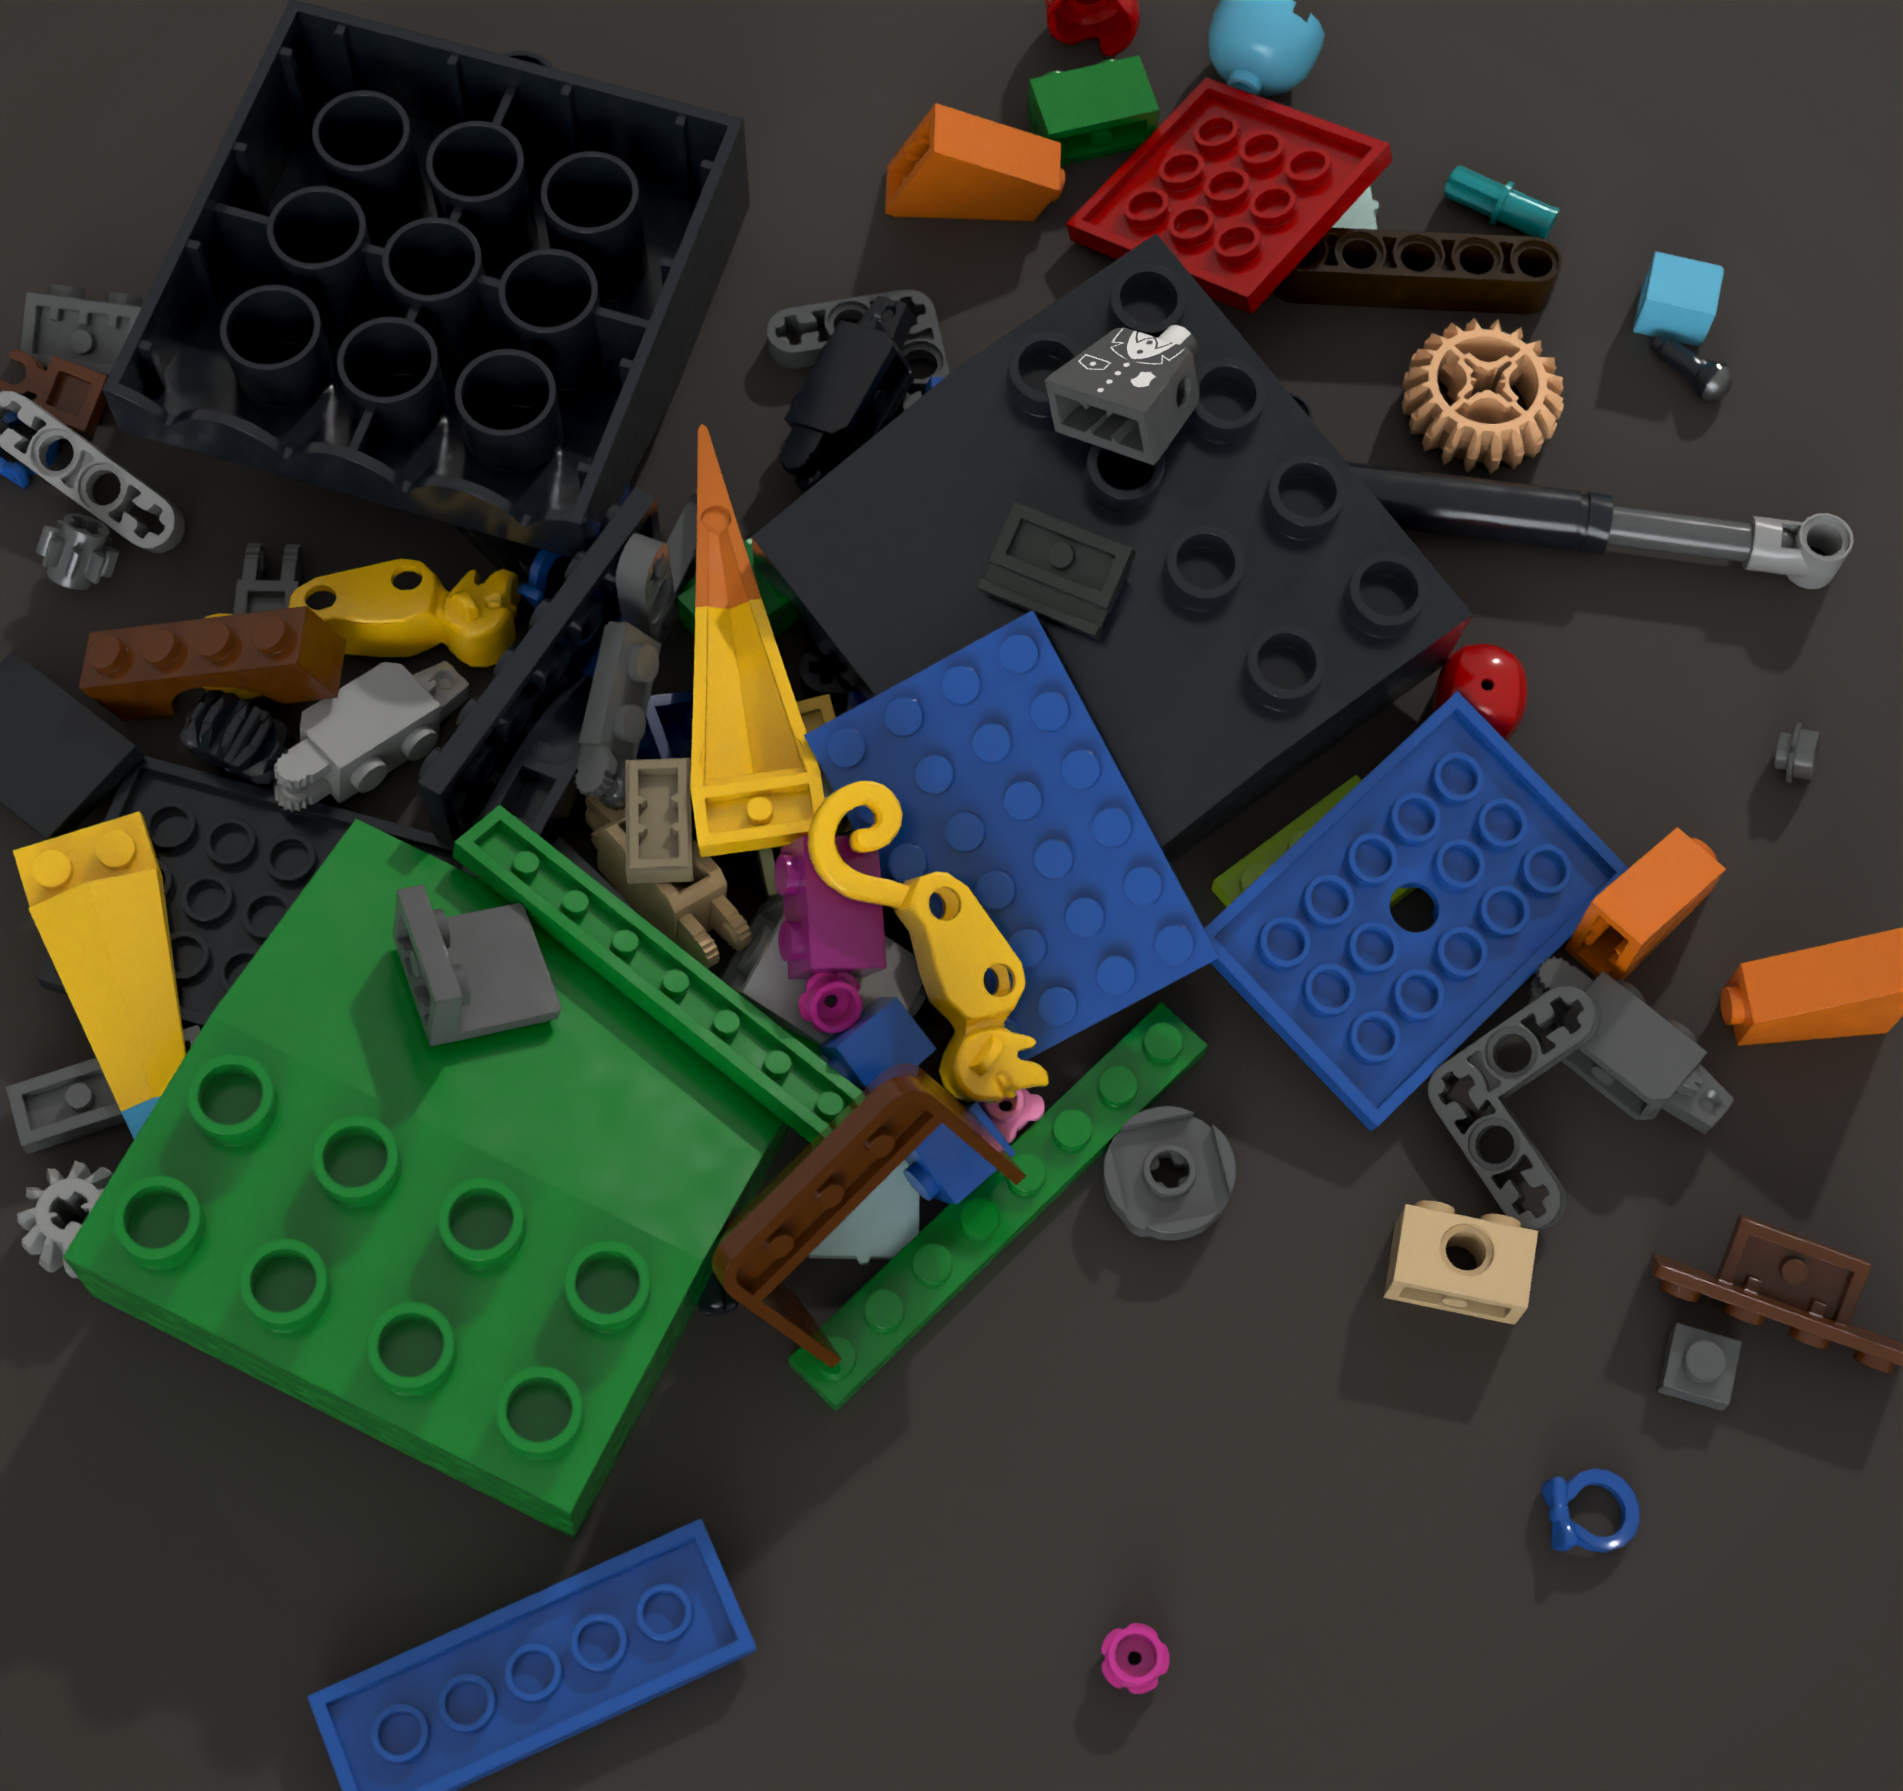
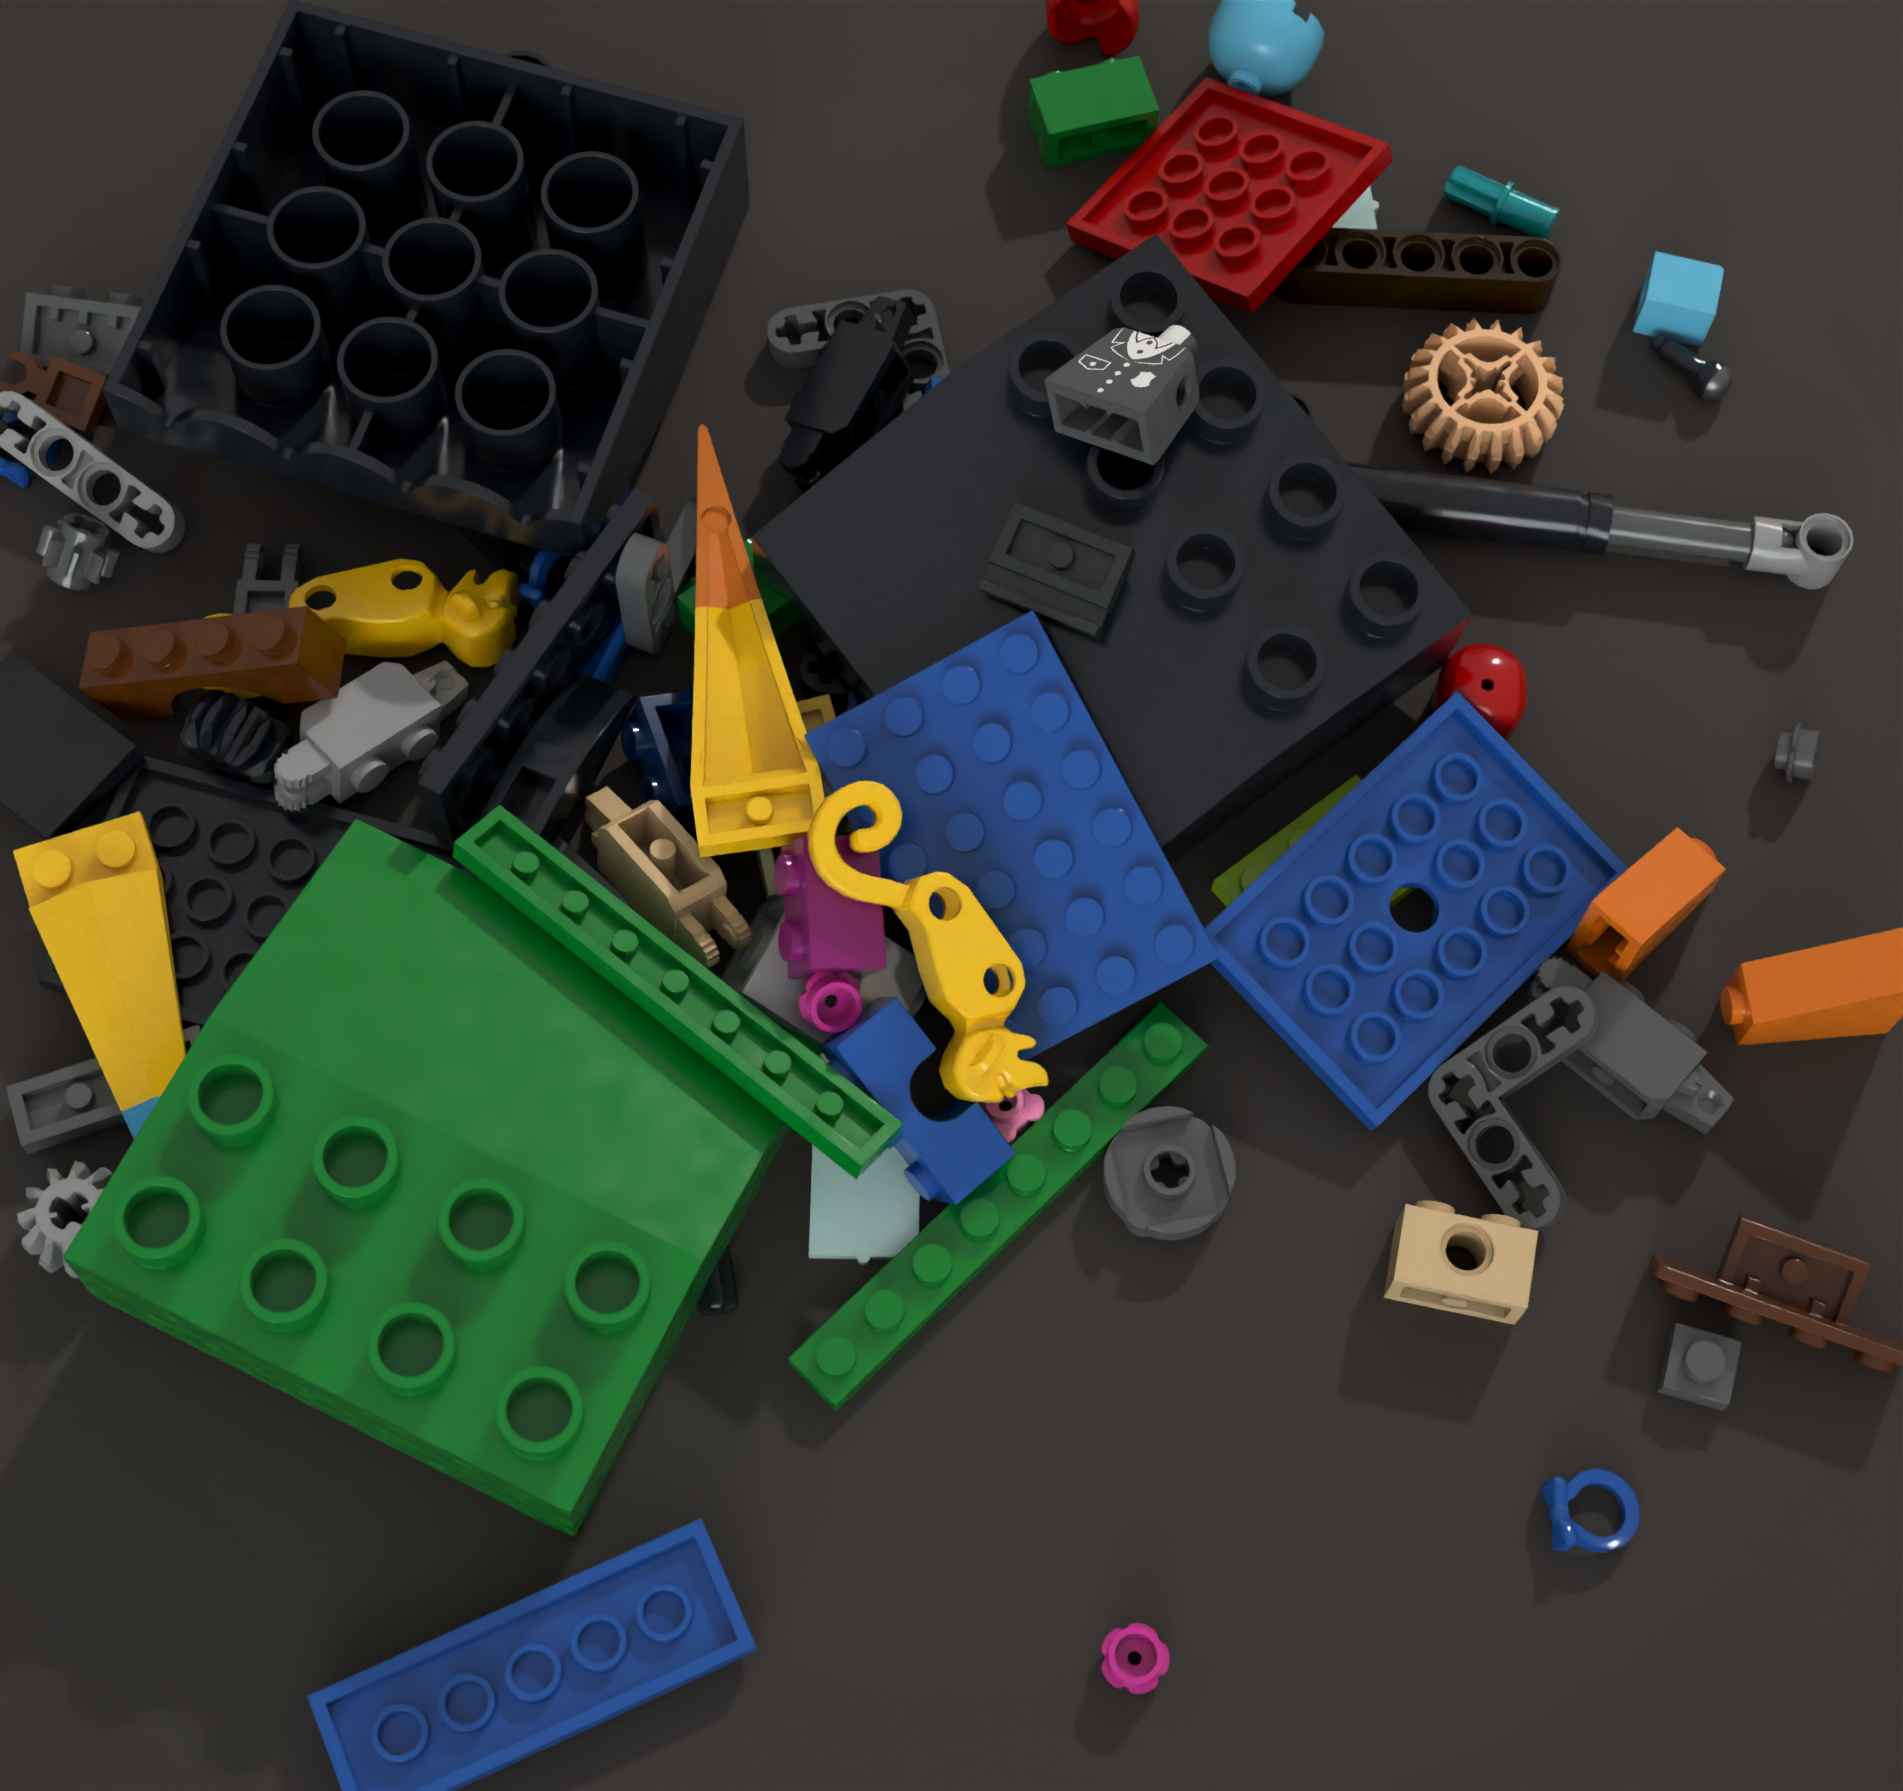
(471, 968): dark grey bracket -> none
(616, 712): dark grey hinge -> none
(658, 821): dark tan plate -> none
(828, 1184): reddish brown windscreen -> none
(972, 170): orange slope -> none

